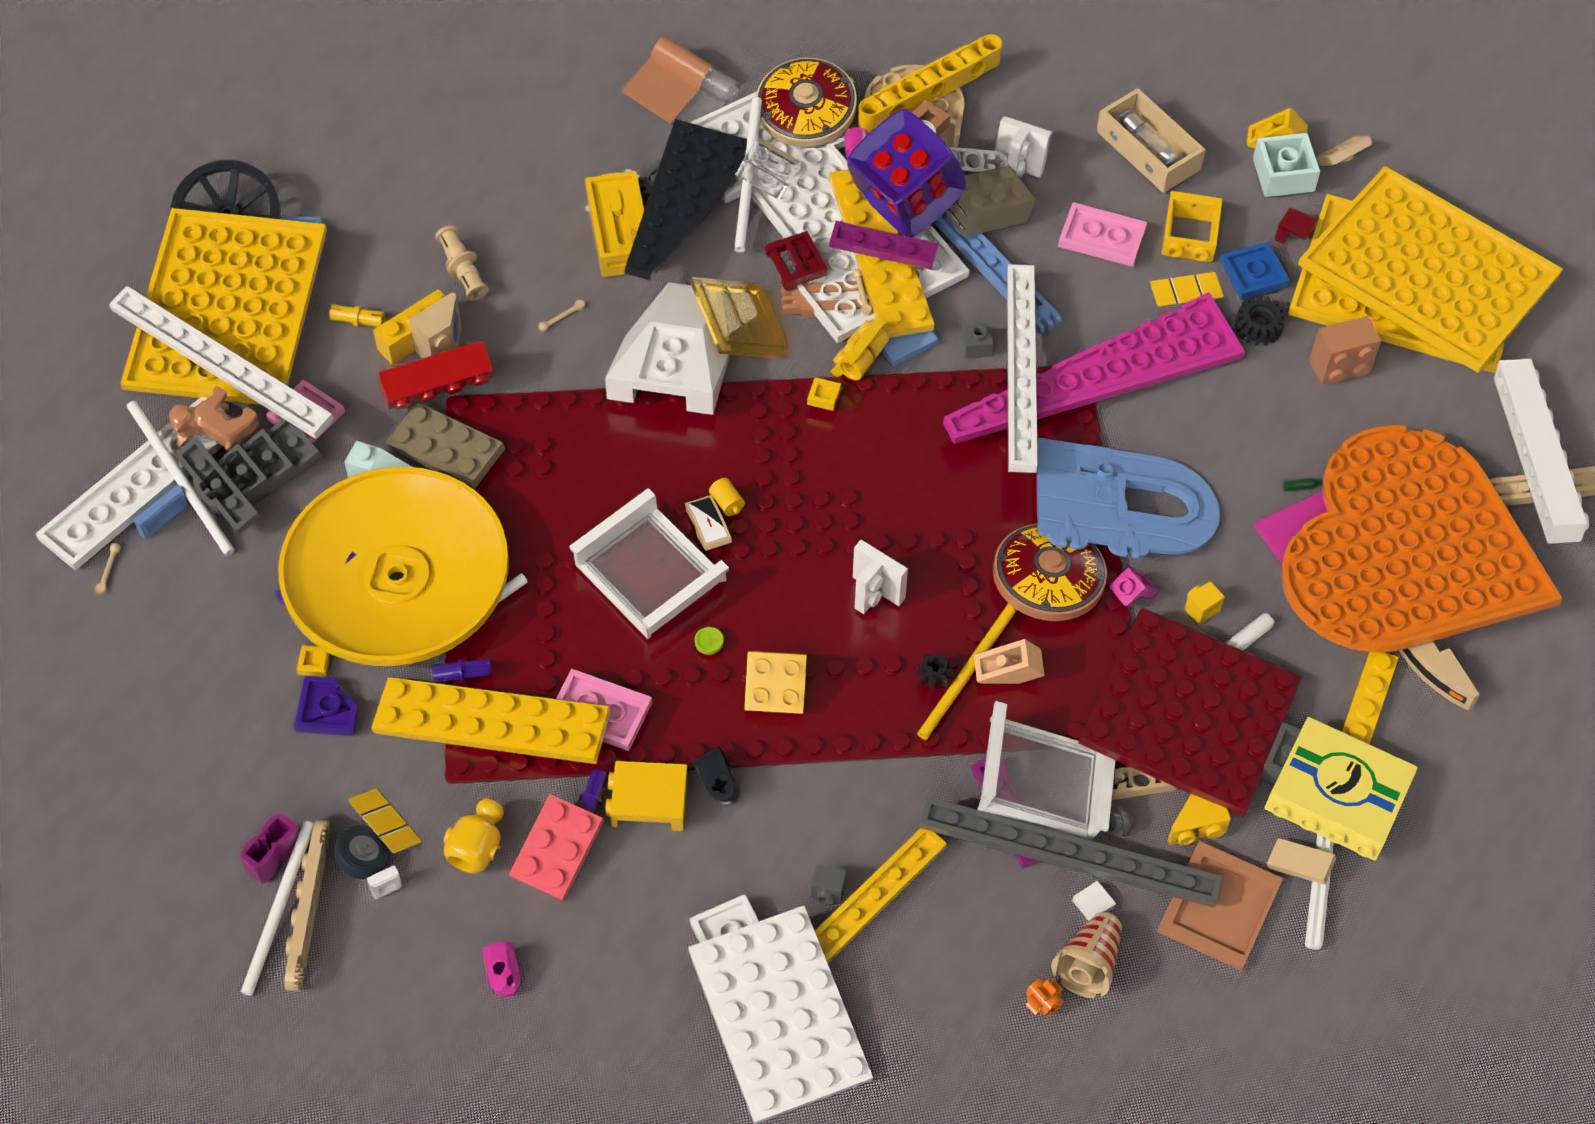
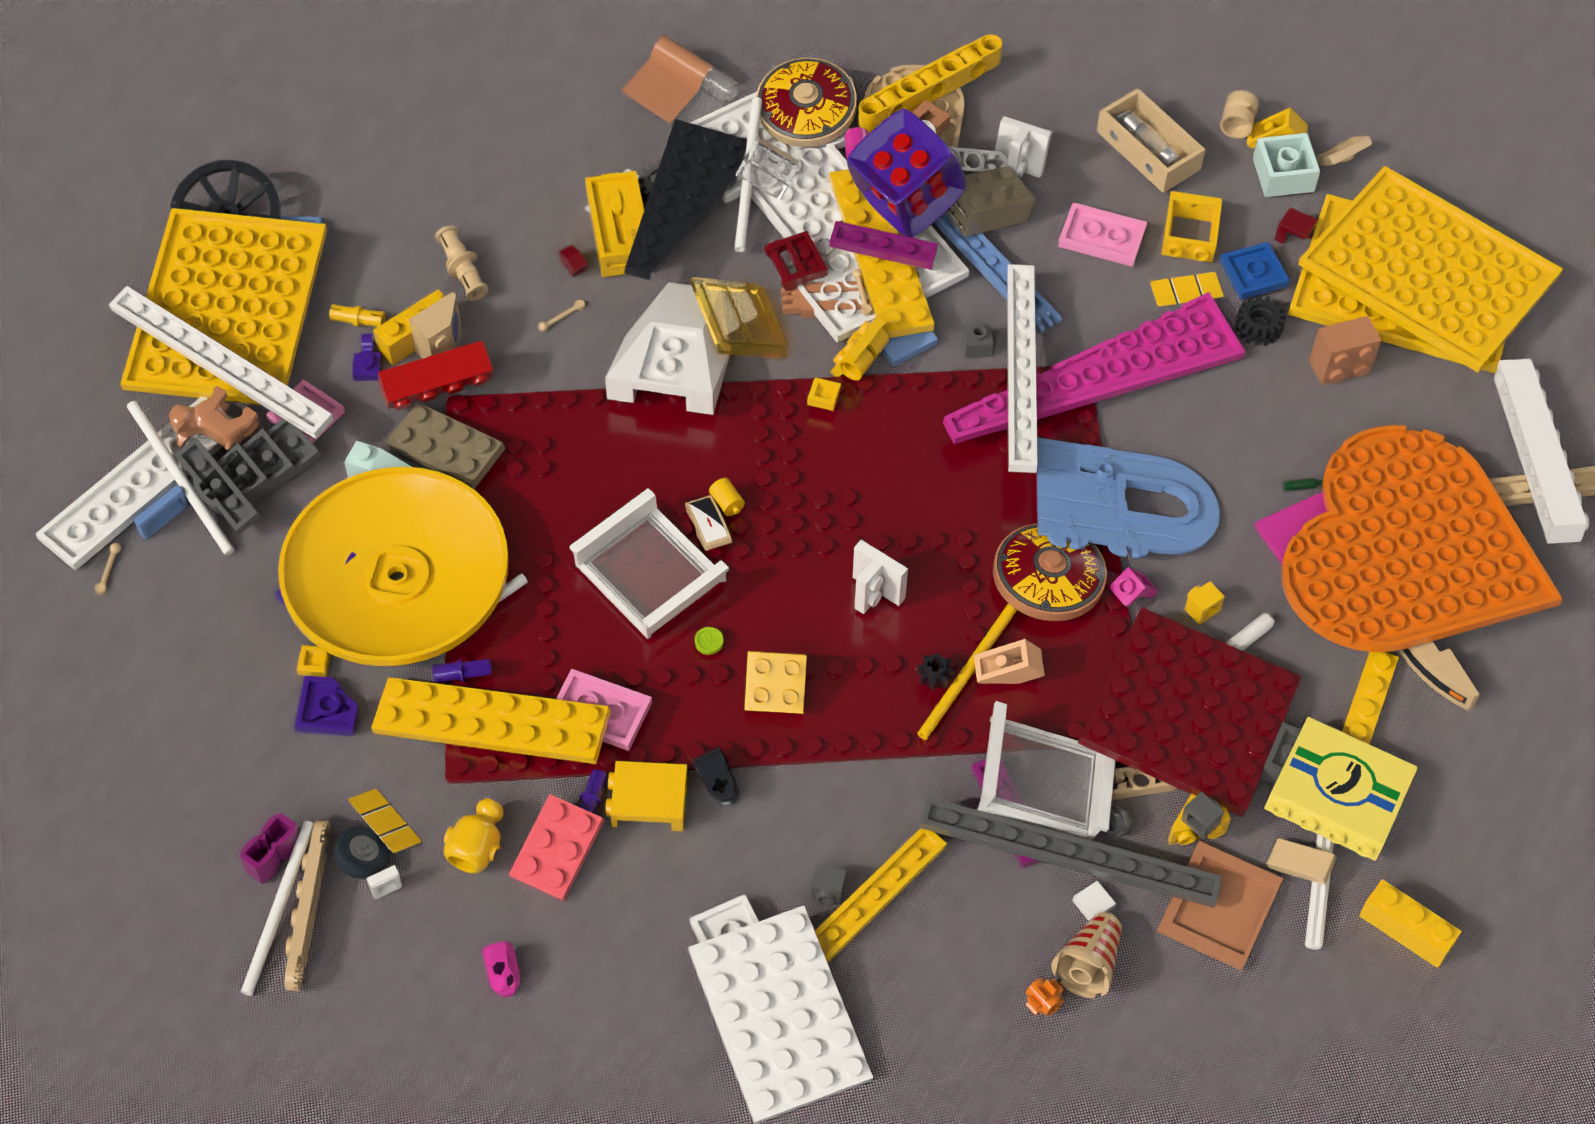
(368, 363): none -> dark purple plate
(573, 260): none -> dark red piece
(1202, 815): none -> dark grey plate
(1239, 114): none -> tan wheel
(1410, 923): none -> yellow brick

